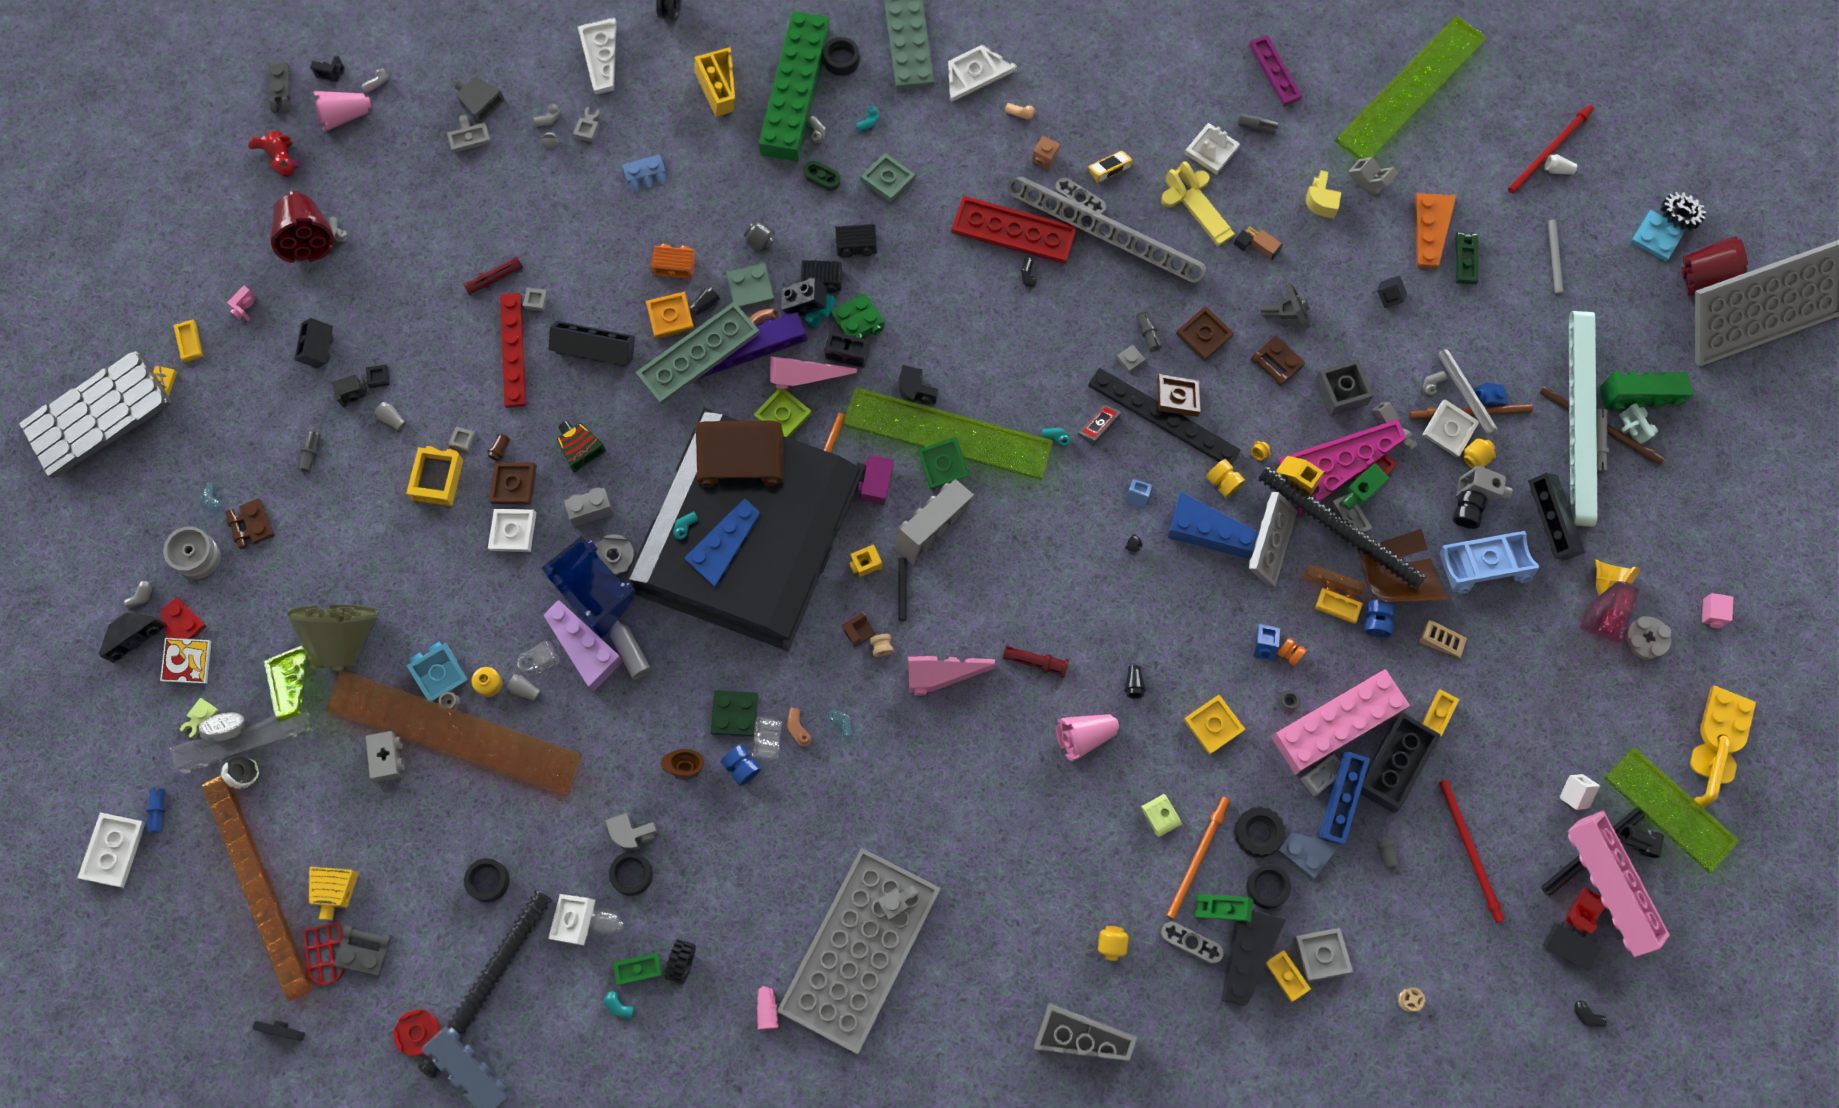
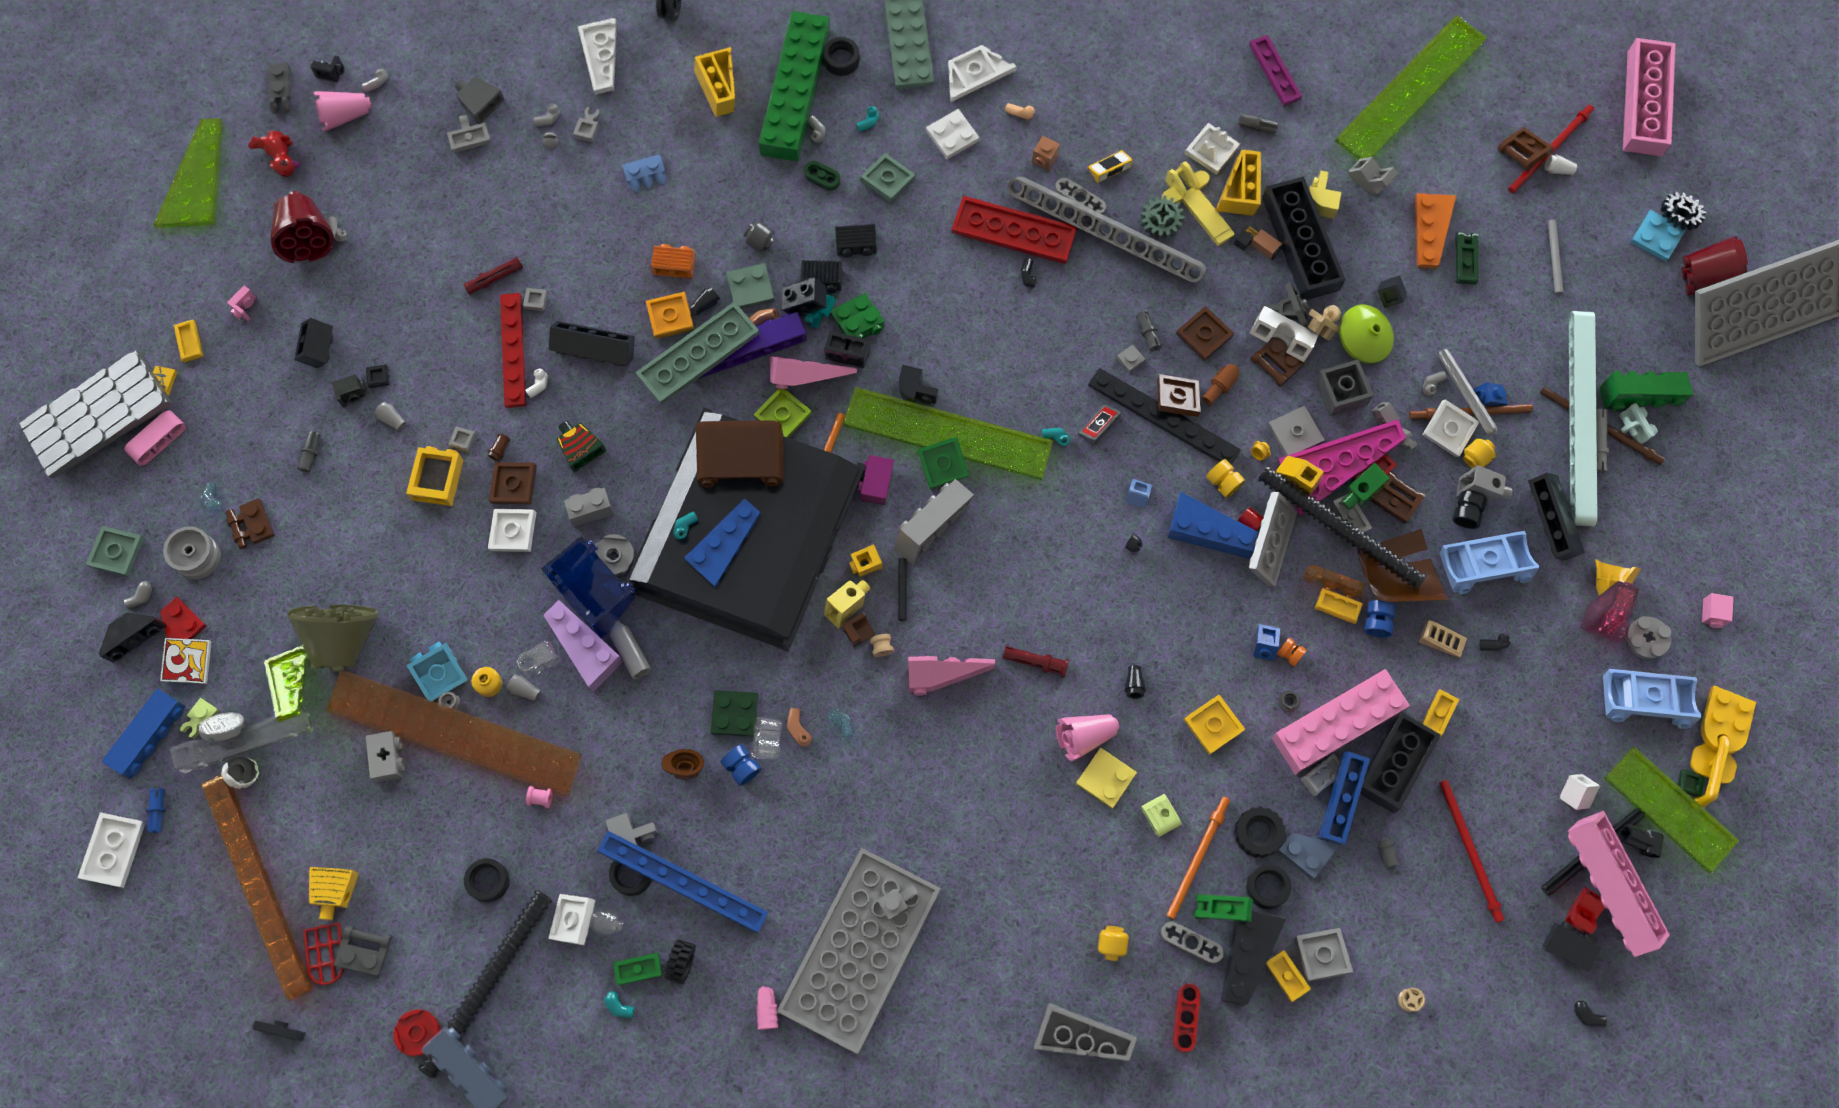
(115, 551): none -> sand green plate
(144, 734): none -> blue brick
(154, 438): none -> bright pink beam
(195, 186): none -> clear neon green wing
(539, 797): none -> bright pink bush
(540, 383): none -> white arm
(682, 882): none -> blue plate
(845, 602): none -> light yellow torso
(952, 134): none -> white plate
(1106, 778): none -> light yellow plate
(1154, 215): none -> sand green gear
(1192, 1008): none -> red beam
(1221, 383): none -> dark orange arm
(1243, 185): none -> yellow wedge
(1251, 519): none -> red brick
(1296, 431): none -> light grey plate
(1297, 337): none -> white arch
(1303, 238): none -> black brick
(1325, 324): none -> tan hips
(1359, 337): none -> lime dish
(1396, 503): none -> reddish brown plate
(1494, 645): none -> black arm
(1529, 144): none -> reddish brown plate
(1649, 97): none -> bright pink brick
(1650, 696): none -> light blue piece
(1691, 782): none -> dark green tile

